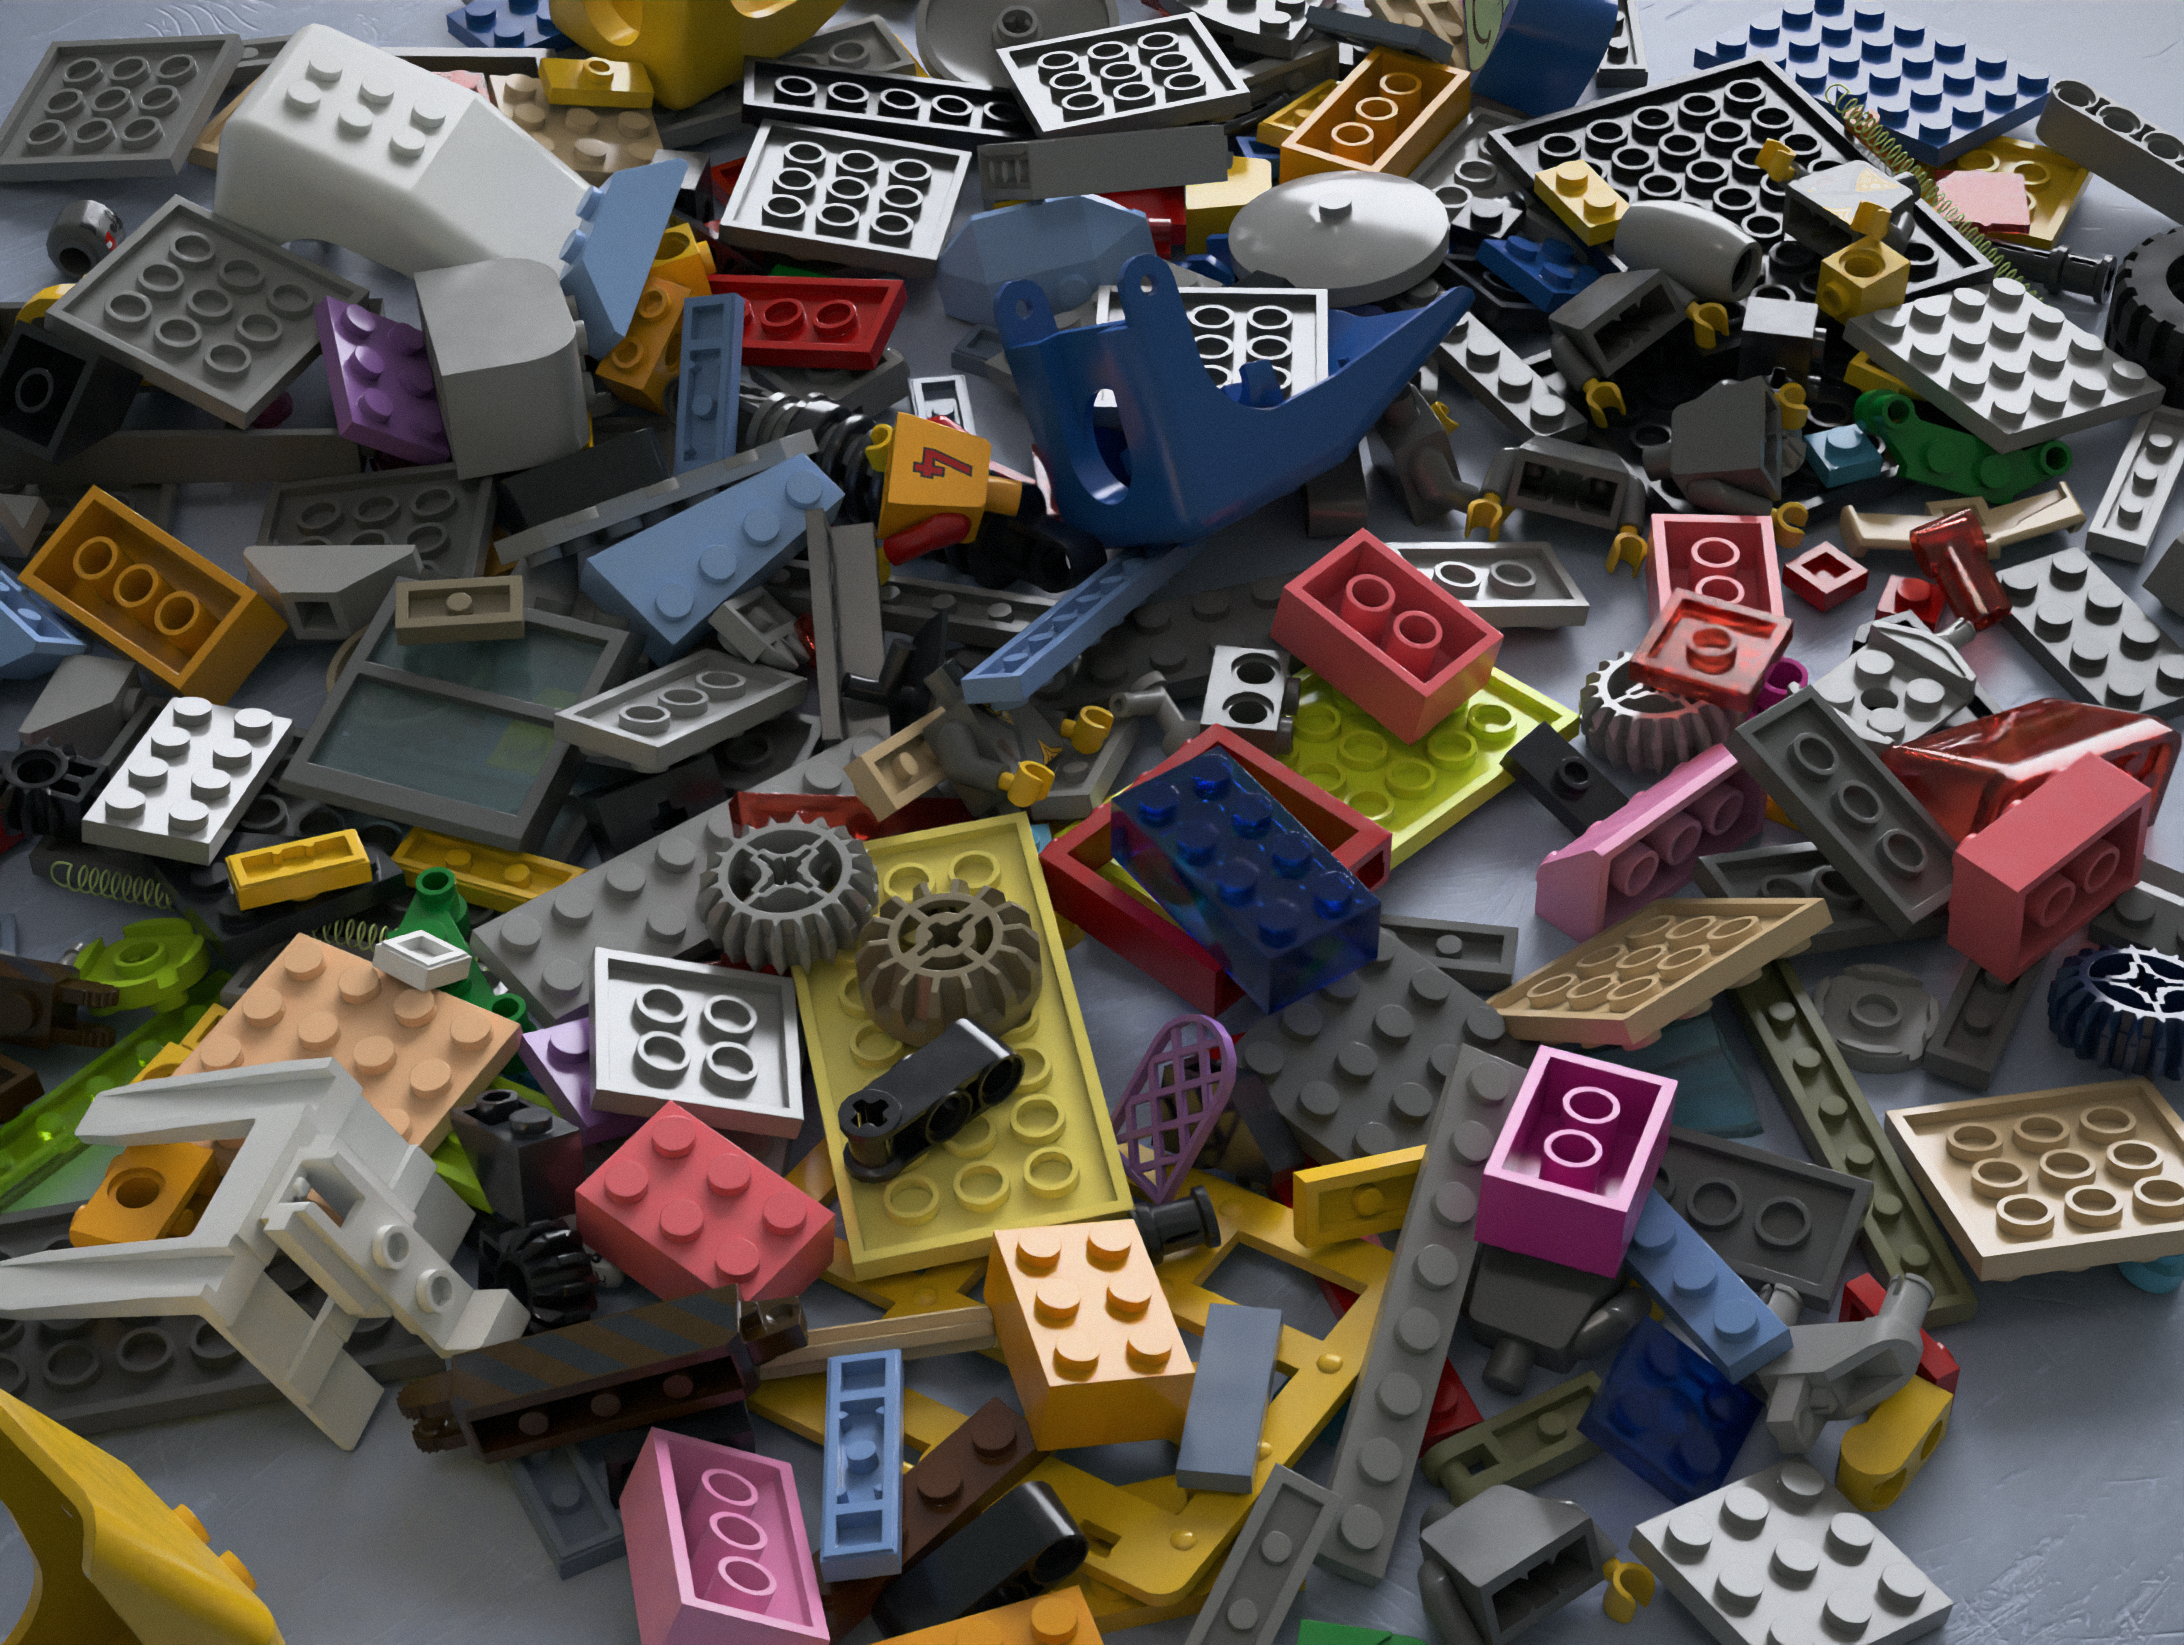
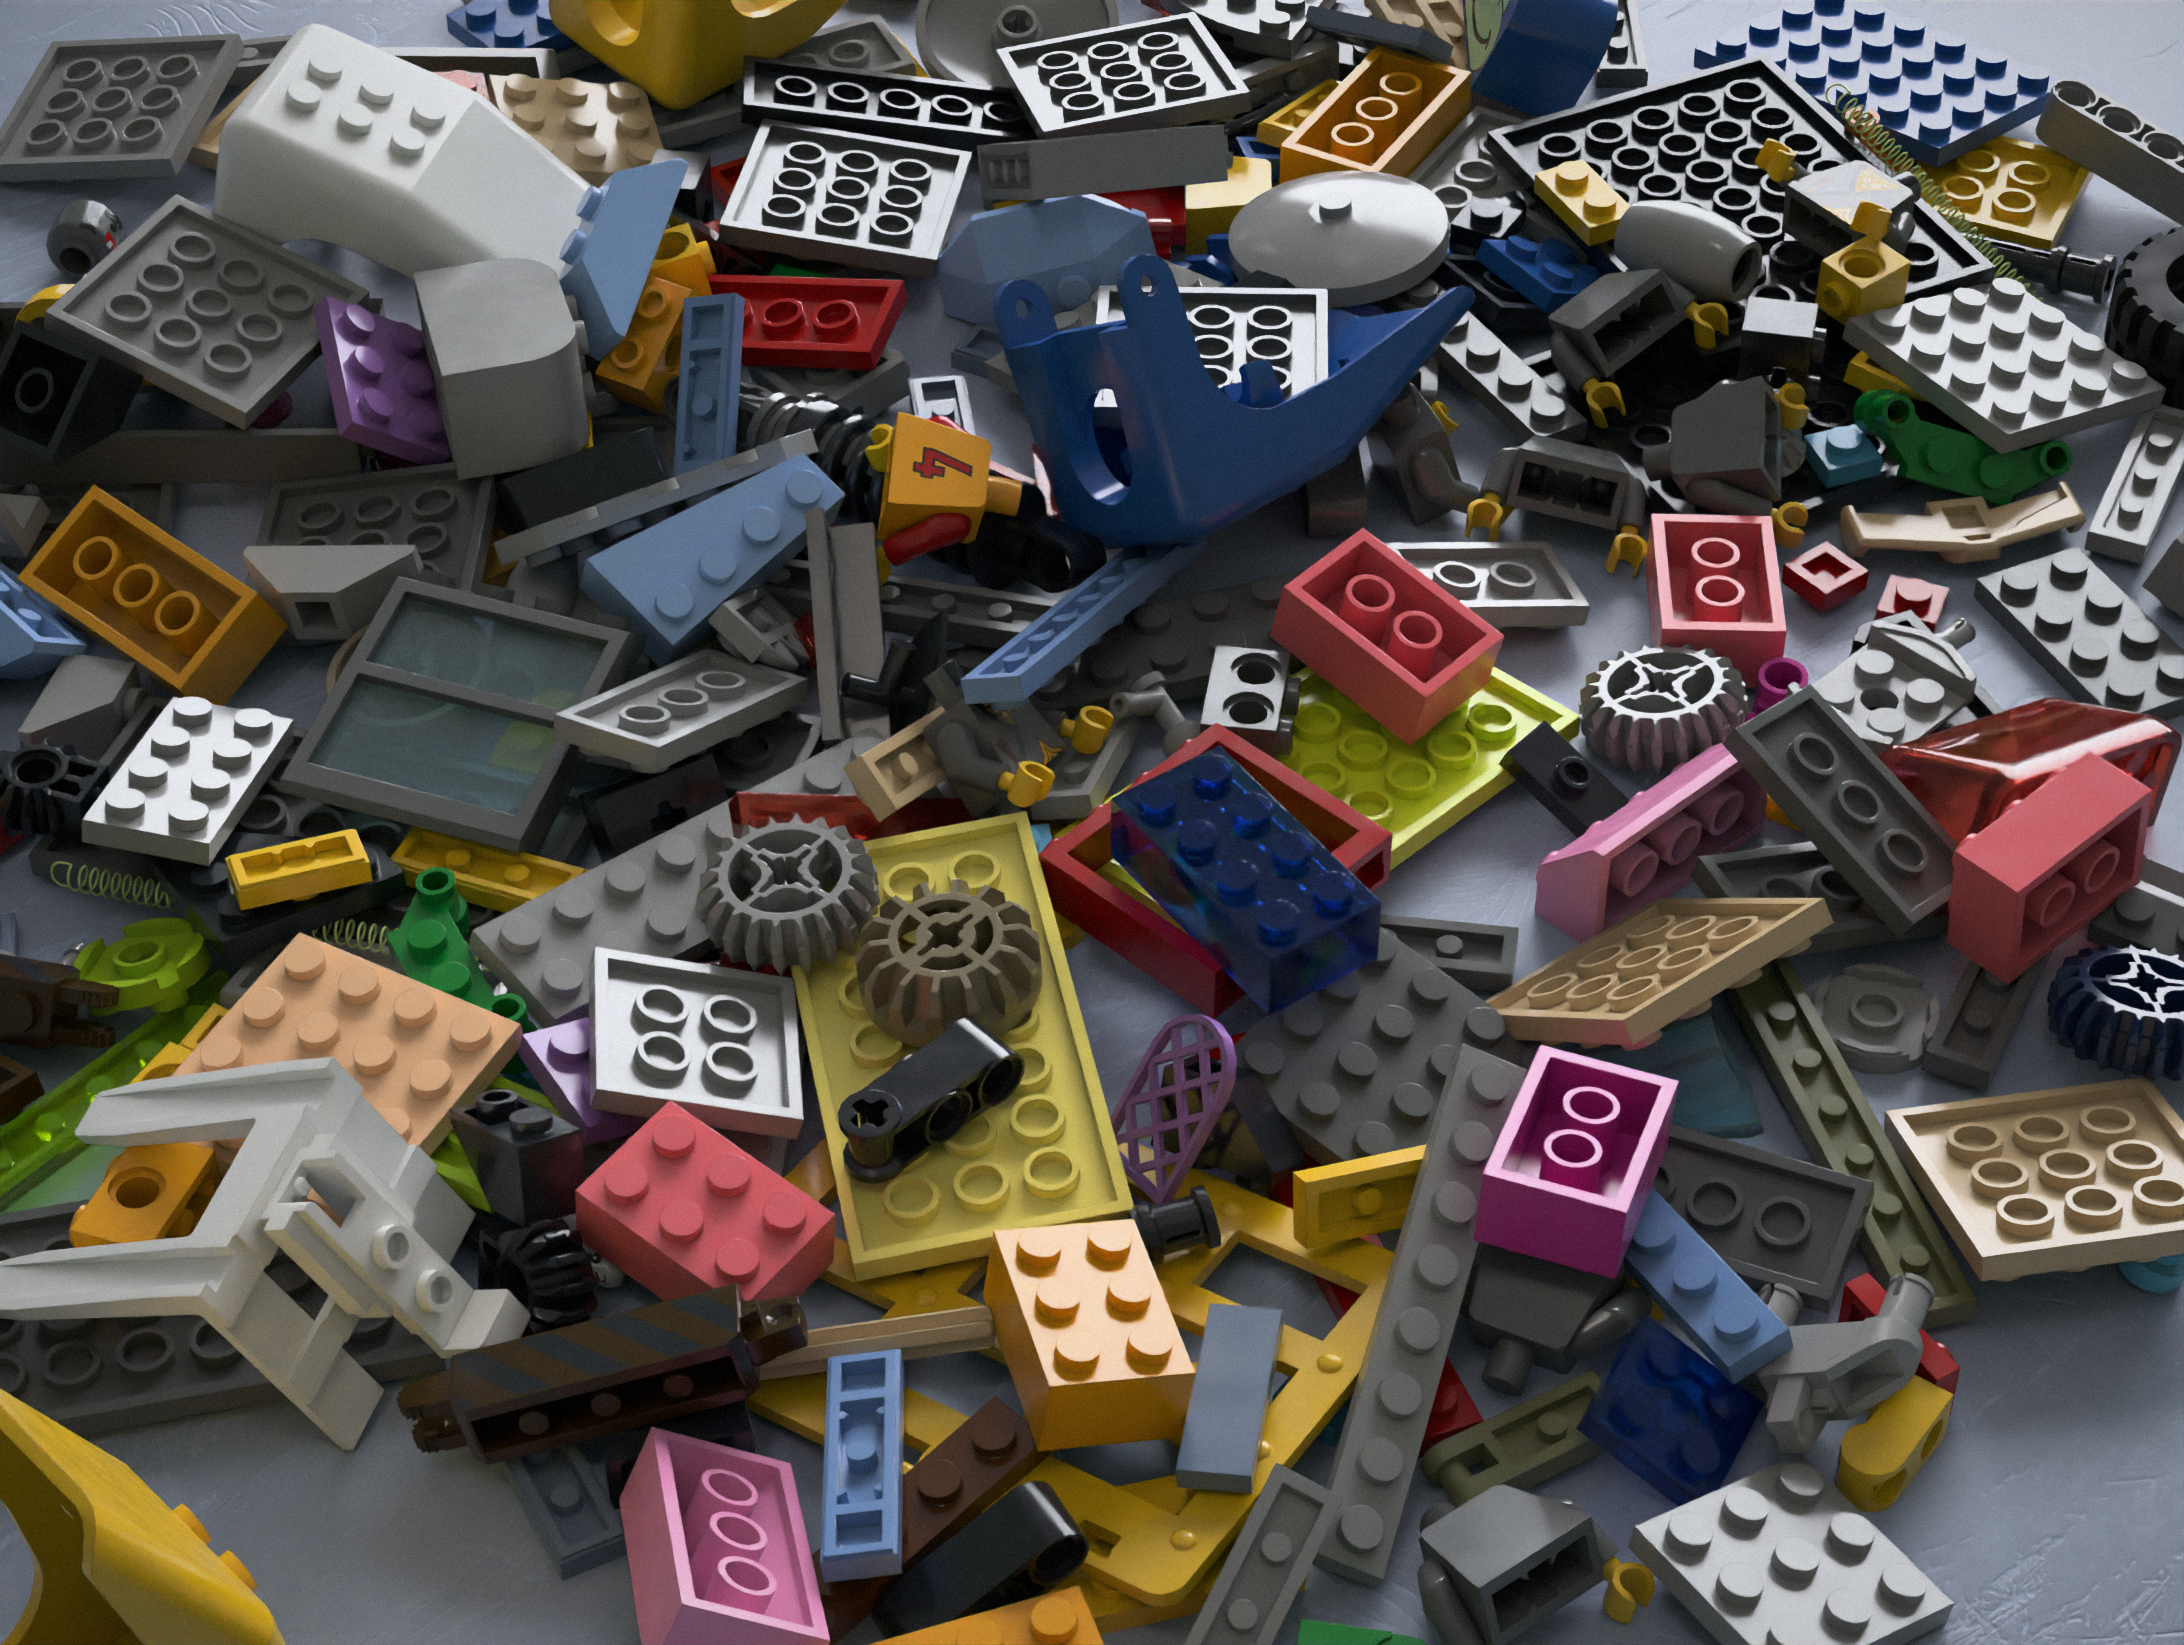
(422, 960): white tile -> none
(459, 610): dark tan plate -> none
(596, 83): yellow plate -> none
(1711, 650): clear red plate -> none
(1956, 556): clear red piece -> none
(1987, 198): clear red piece -> none

